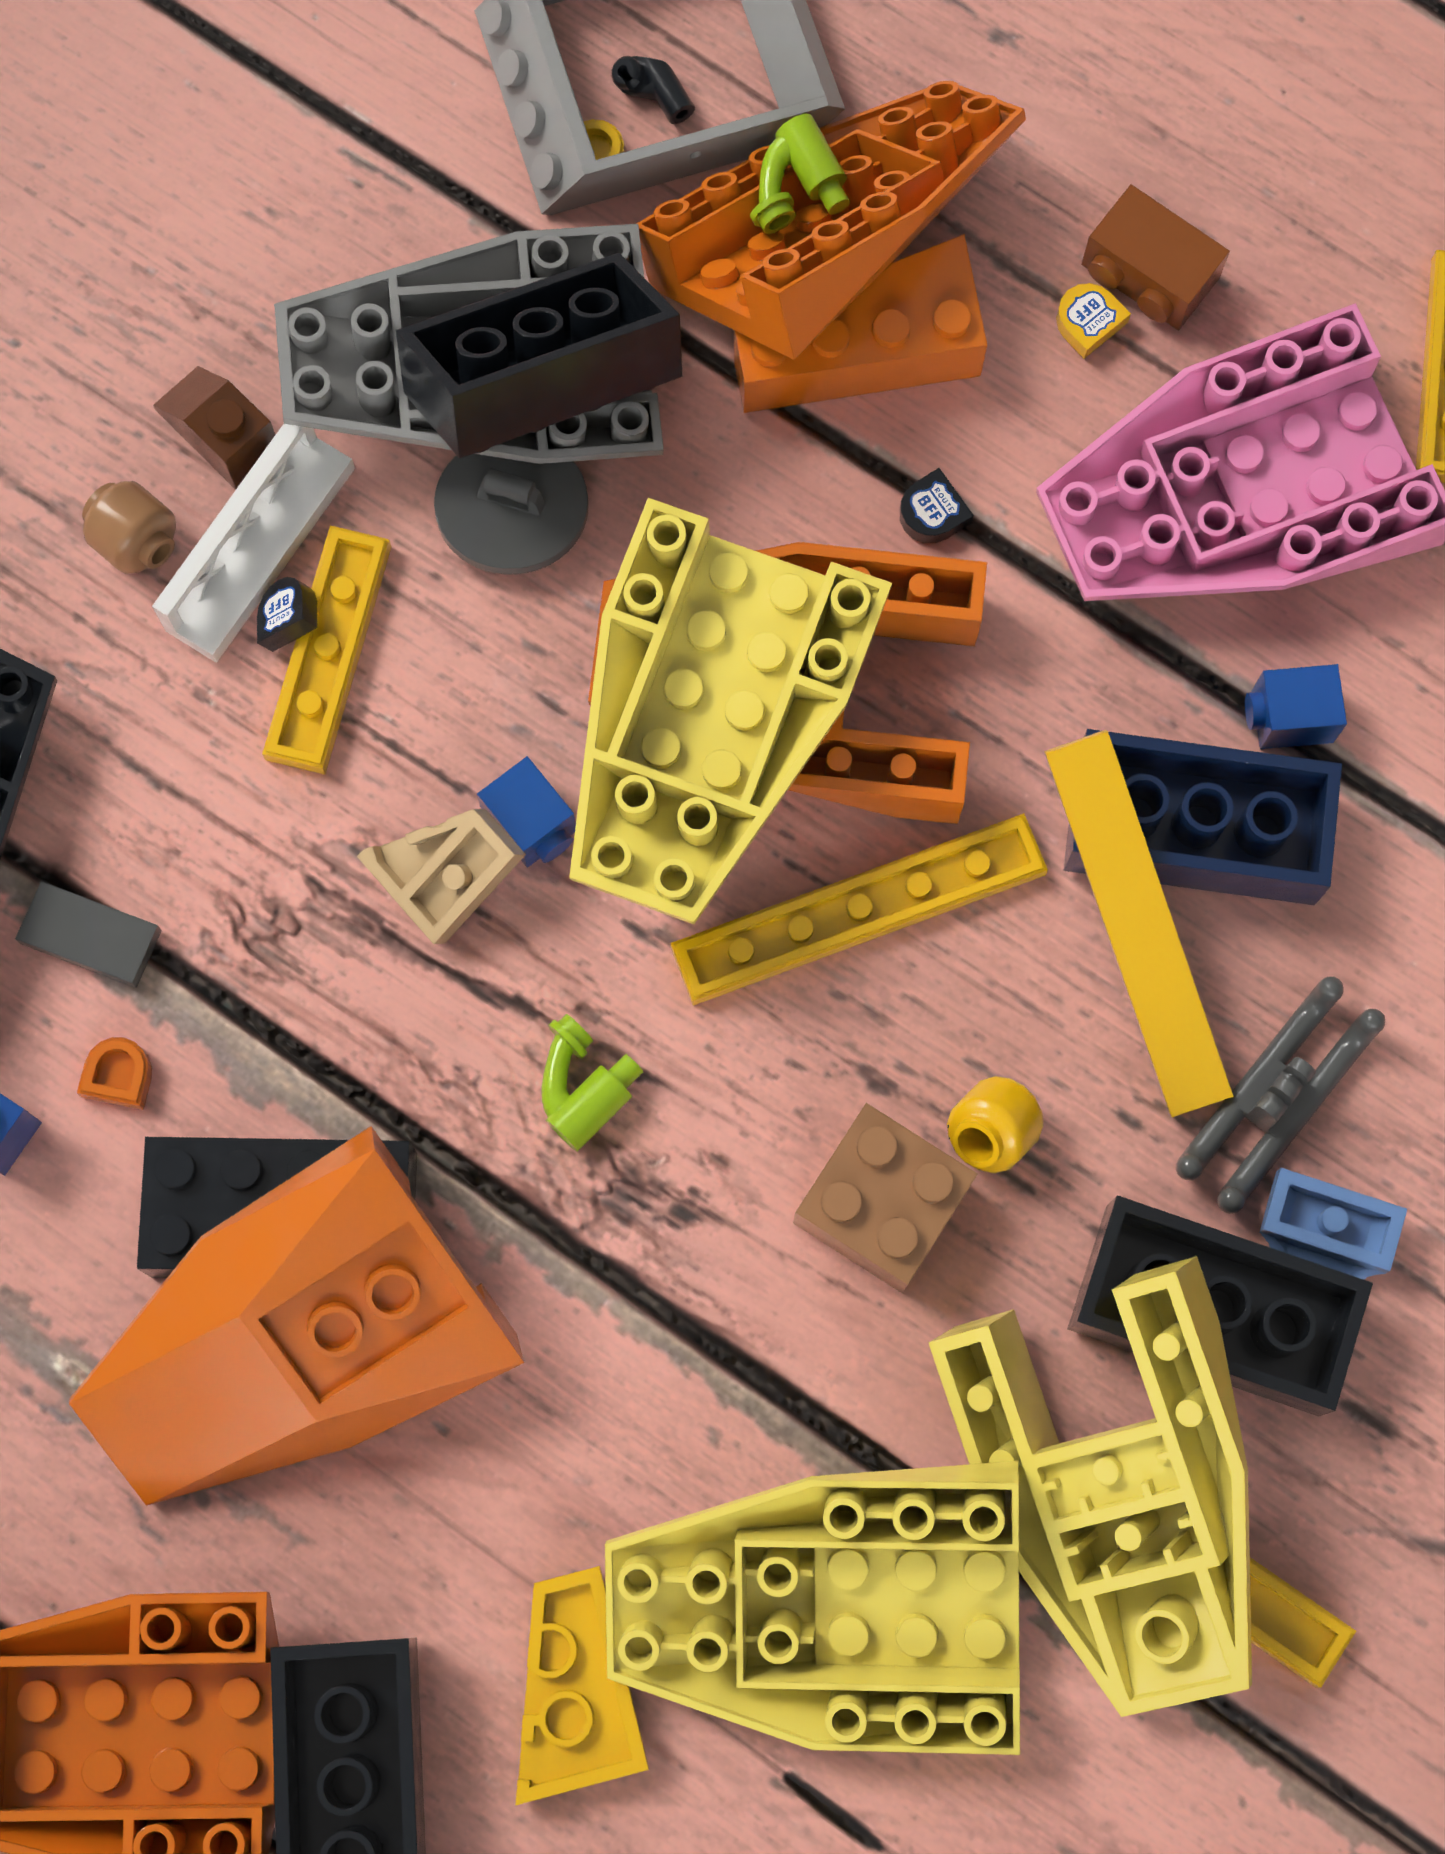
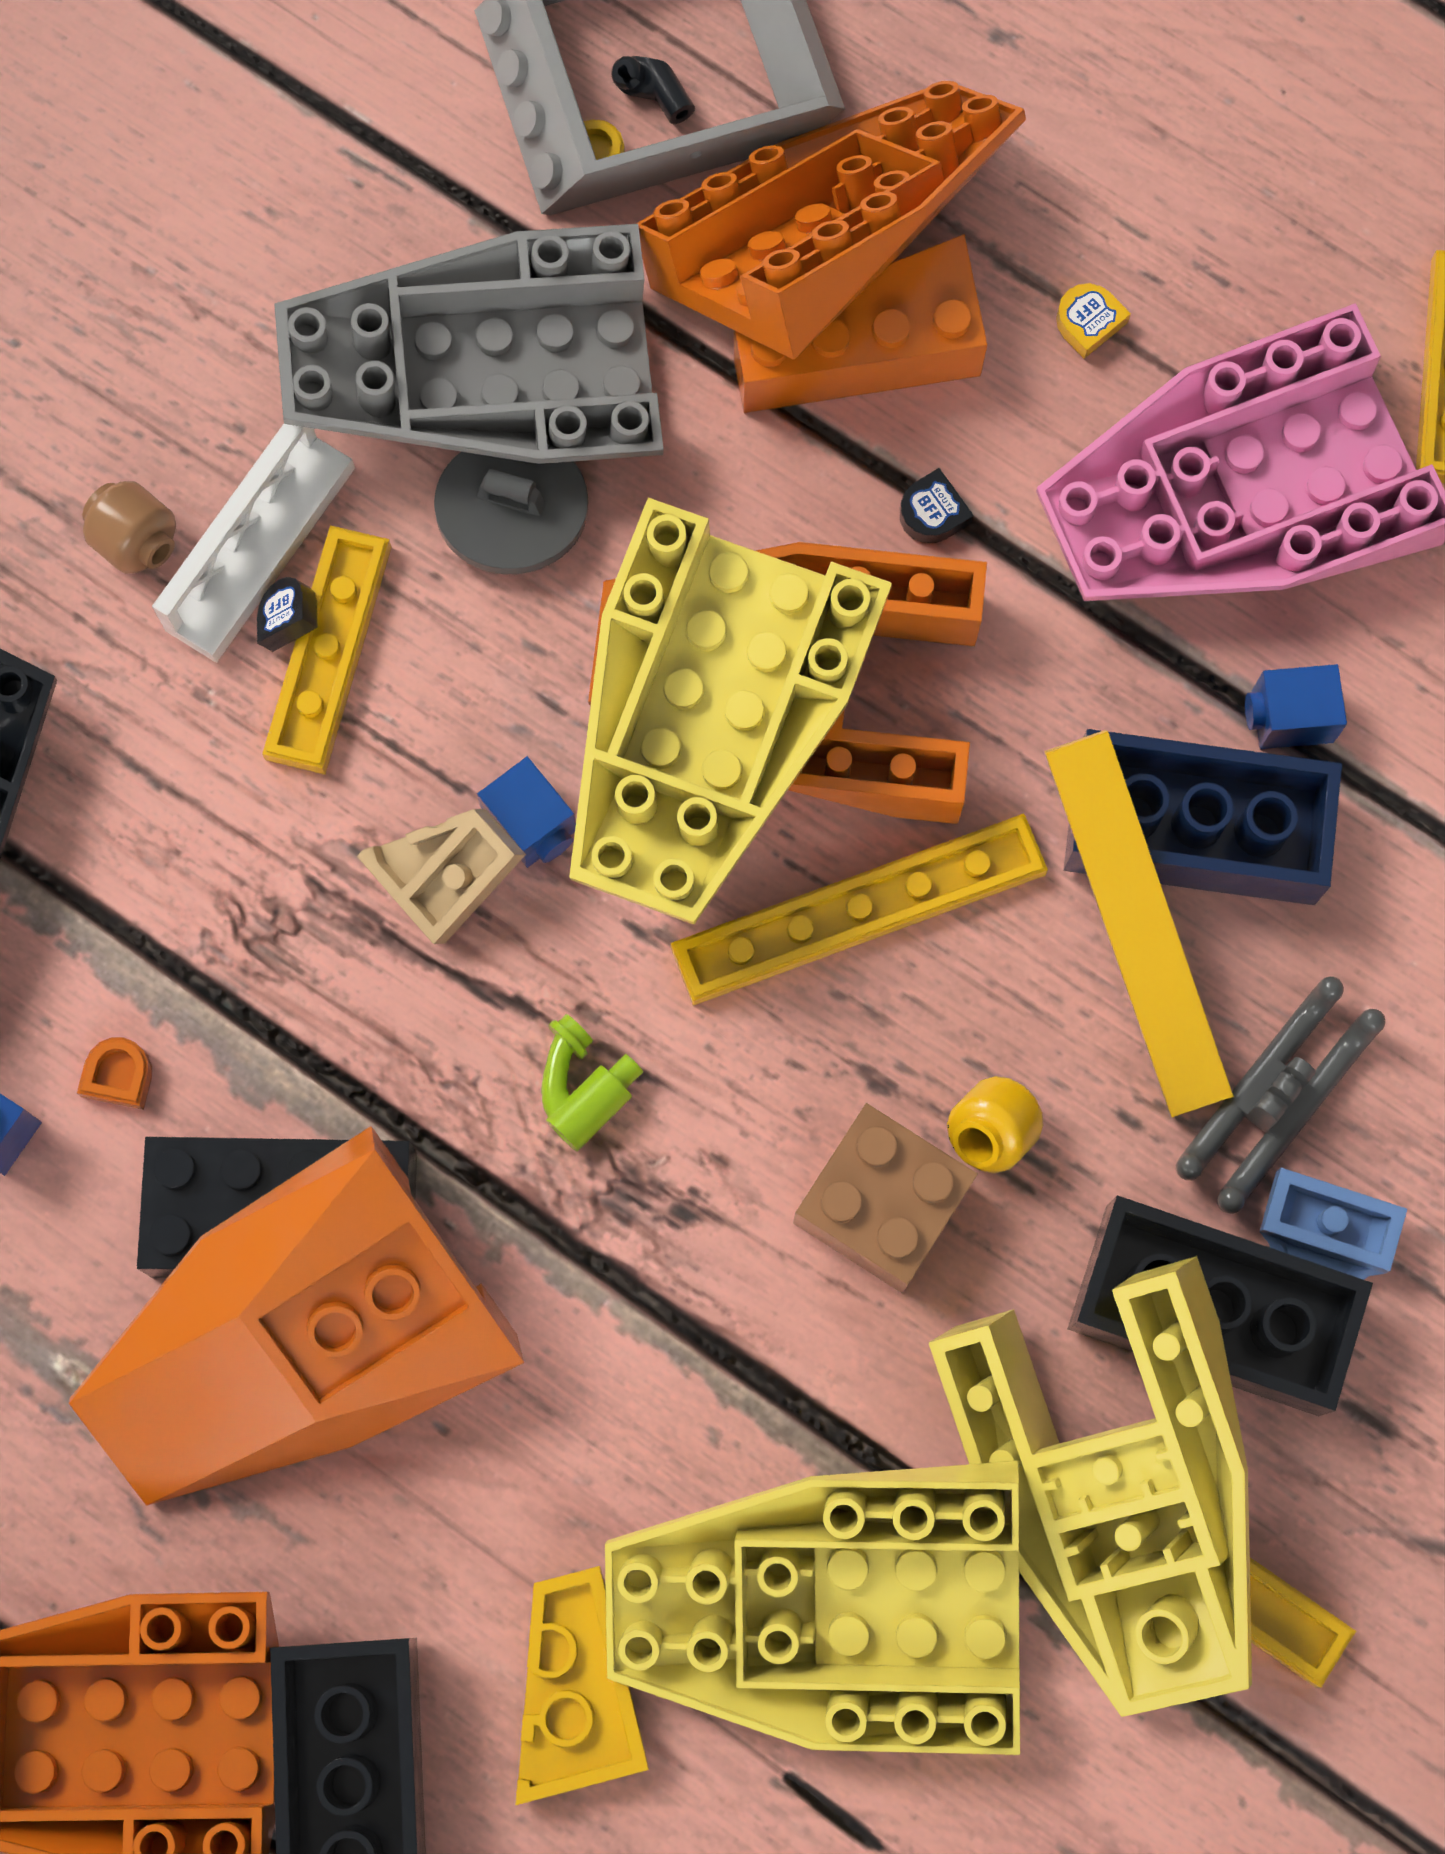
(88, 934): dark grey tile -> none
(217, 423): reddish brown slope -> none
(539, 354): black brick -> none
(816, 166): lime plant -> none
(1154, 258): dark orange brick -> none

